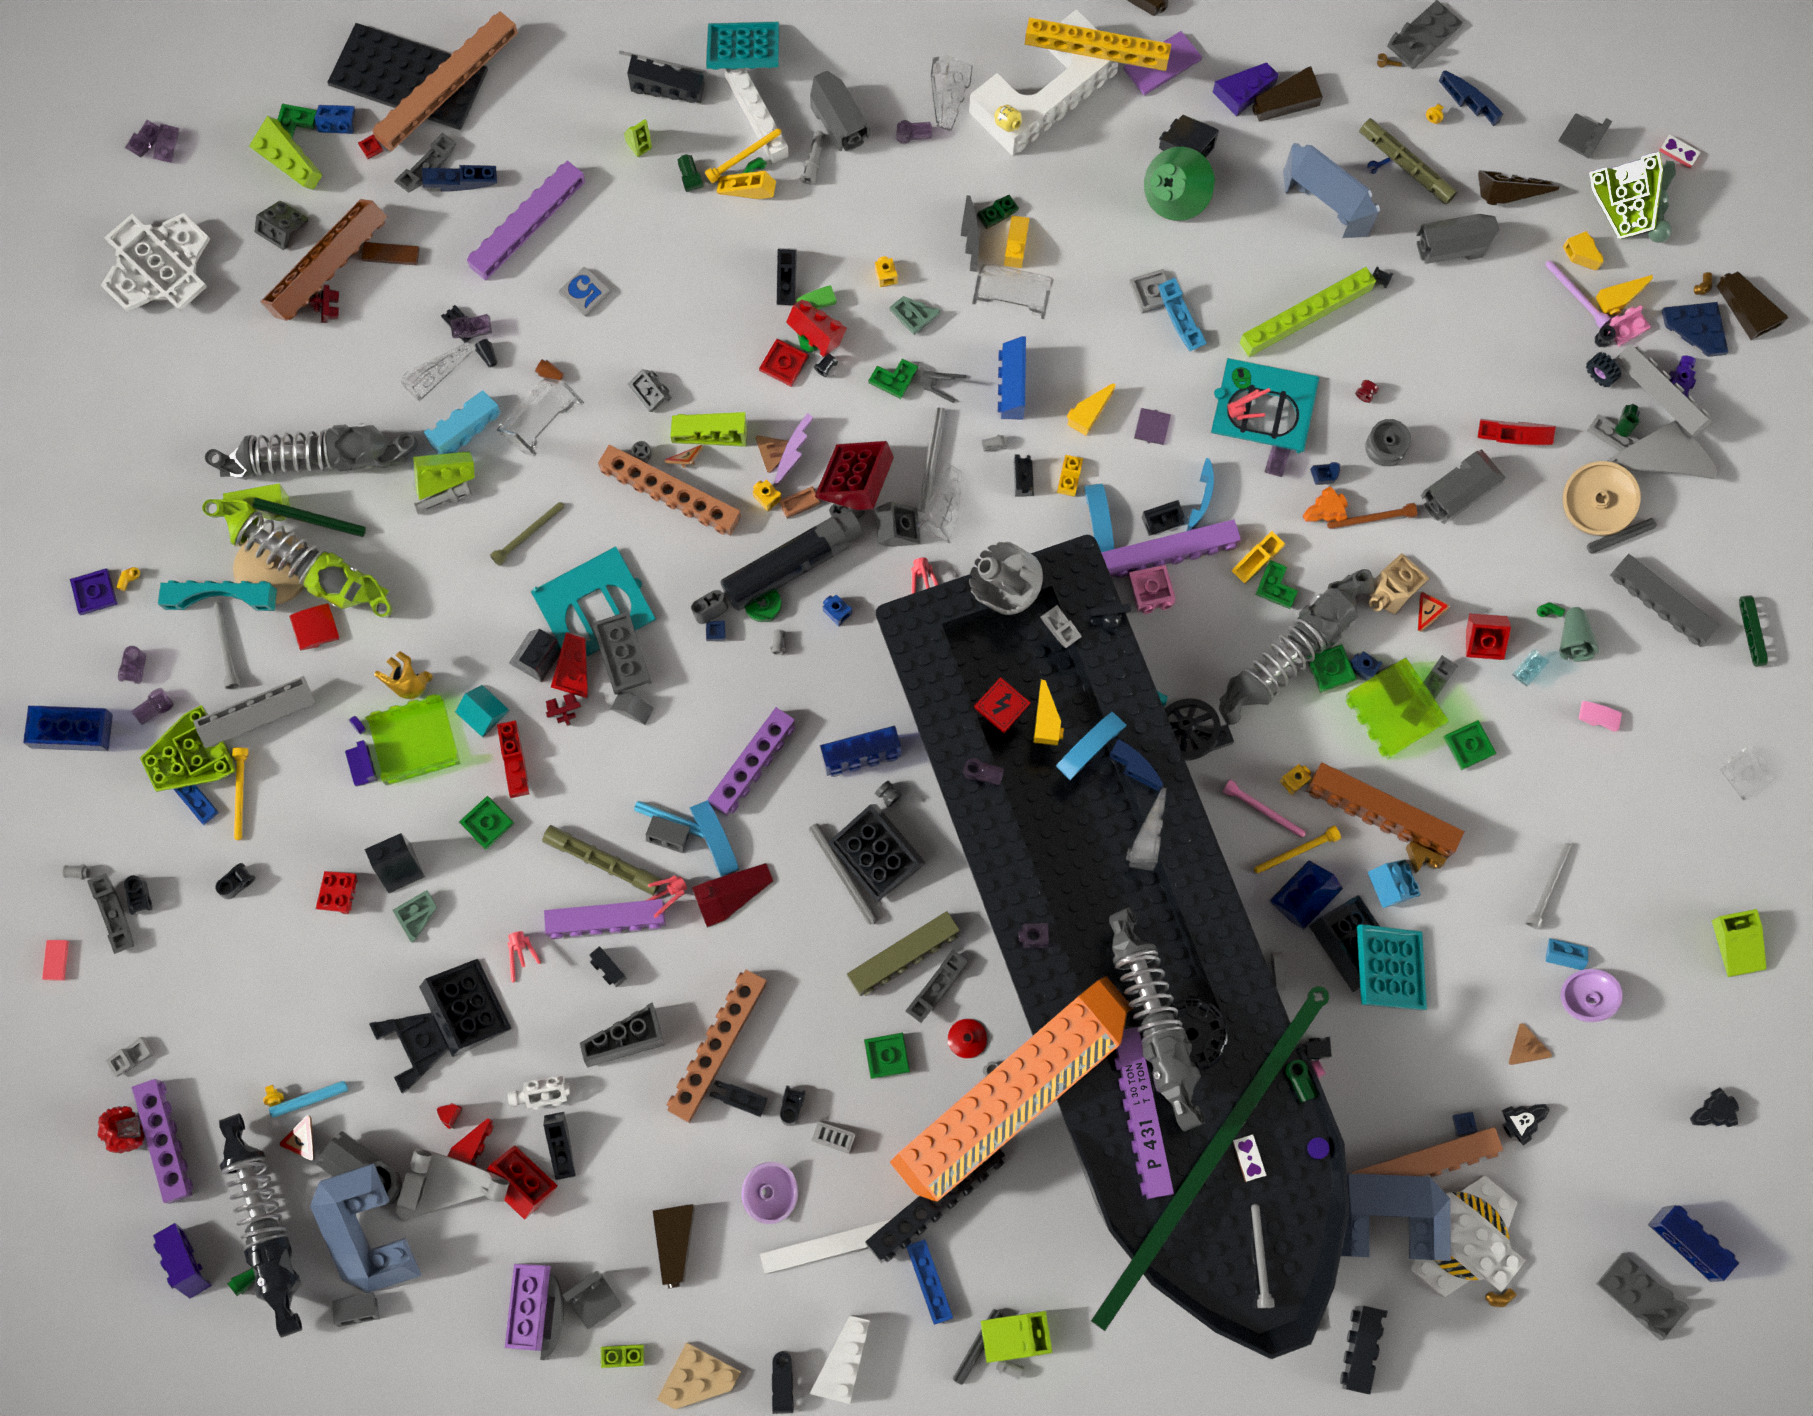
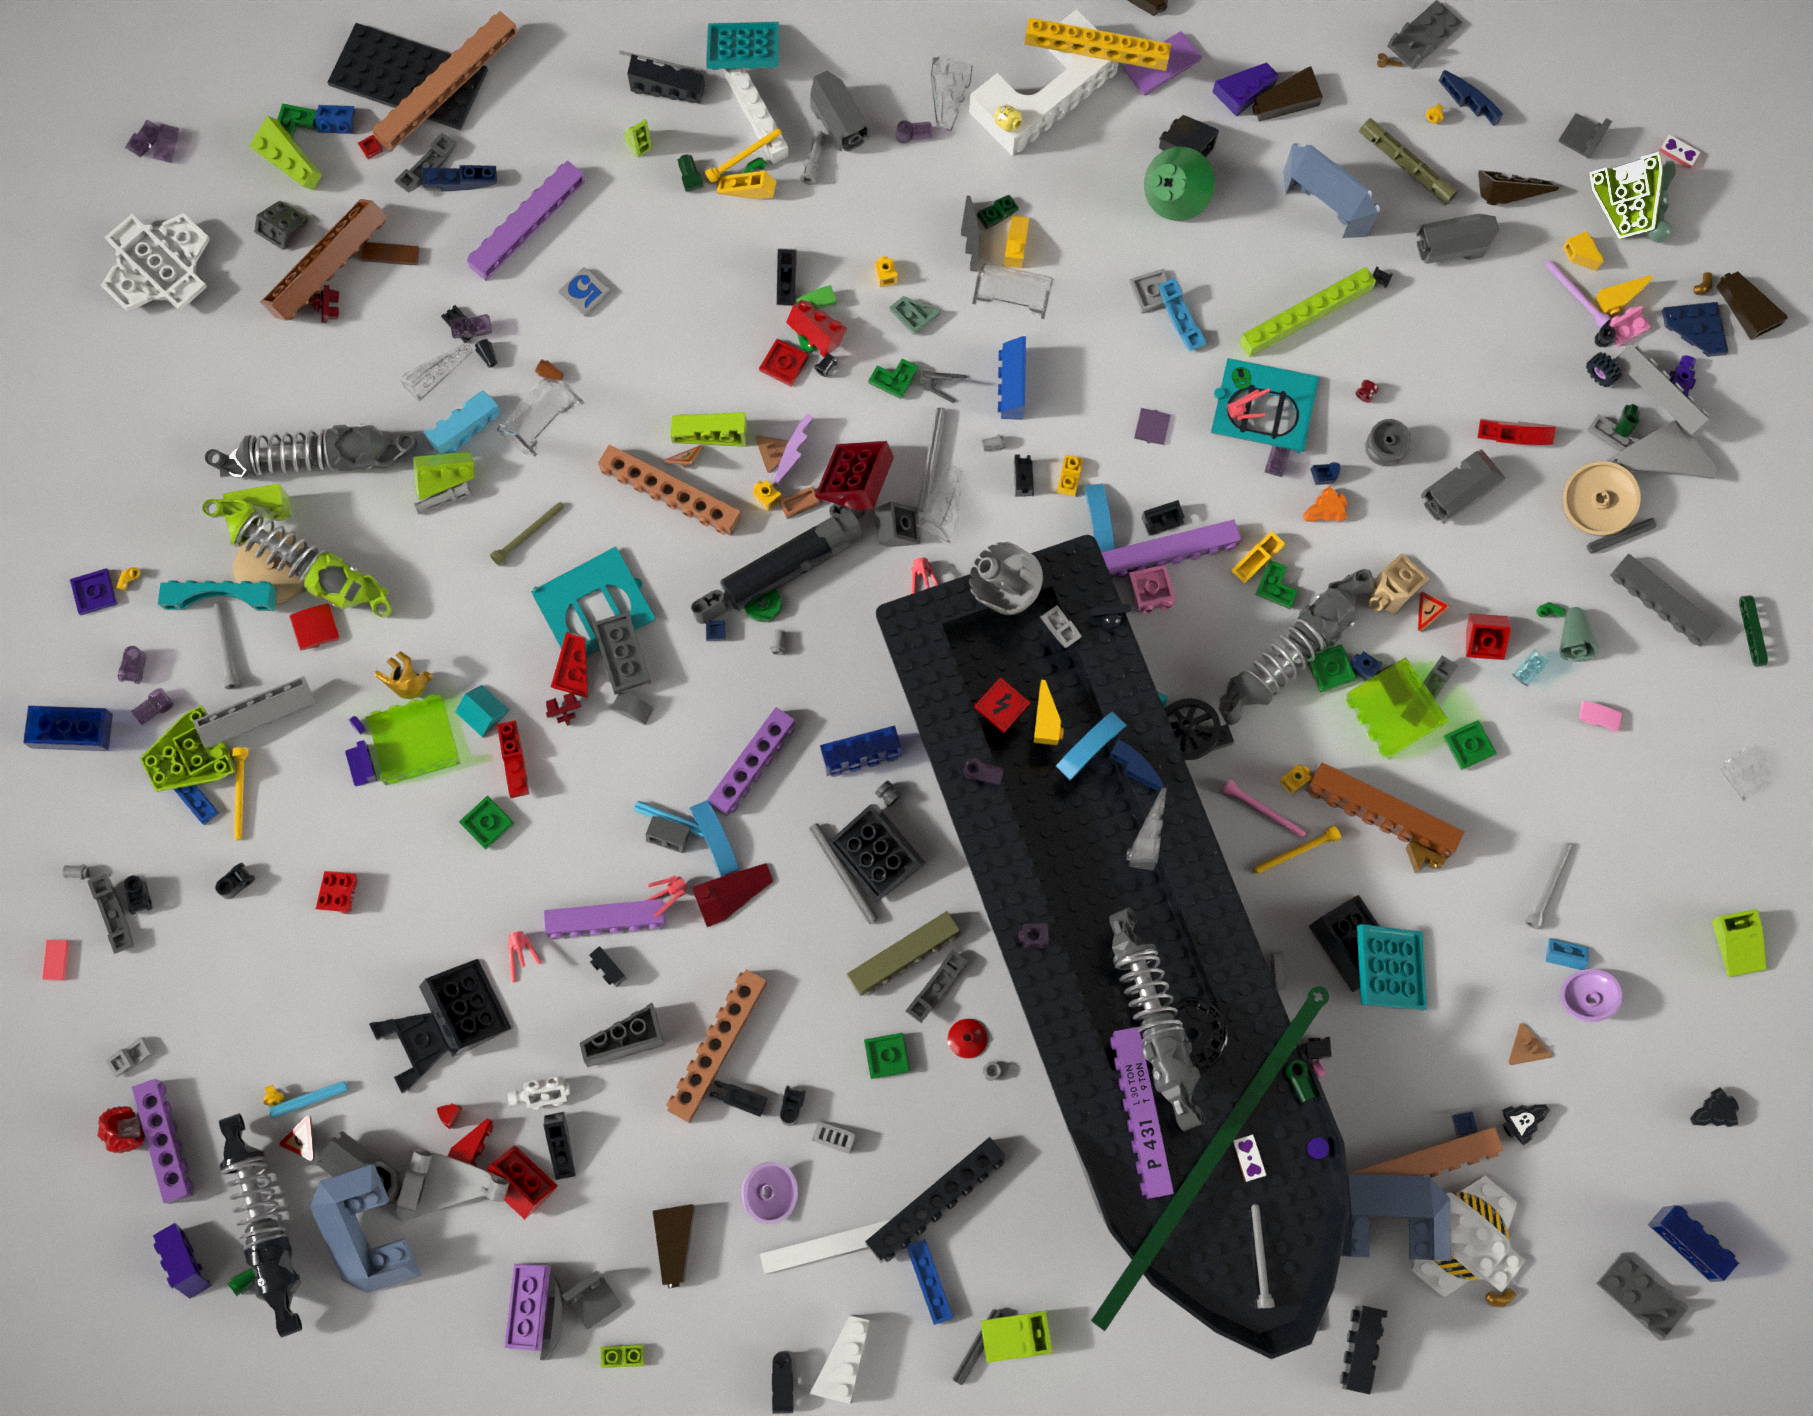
(308, 517): dark green axle -> none
(355, 1309): dark grey hinge -> none
(395, 862): black slope -> none
(415, 914): sand green wing -> none
(536, 654): black slope -> none
(590, 854): olive piece -> none
(642, 447): dark grey wheel -> none
(649, 389): bracket -> none
(697, 1378): tan plate -> none
(838, 615): blue brick -> none
(1010, 1368): light grey pin -> none
(1015, 1092): orange arch -> none
(1088, 410): yellow slope -> none
(1207, 477): dark azure slope -> none
(1306, 894): clear blue slope -> none
(1377, 164): clear blue hand -> none
(1394, 883): dark azure slope -> none
(1409, 511): dark orange piece -> none

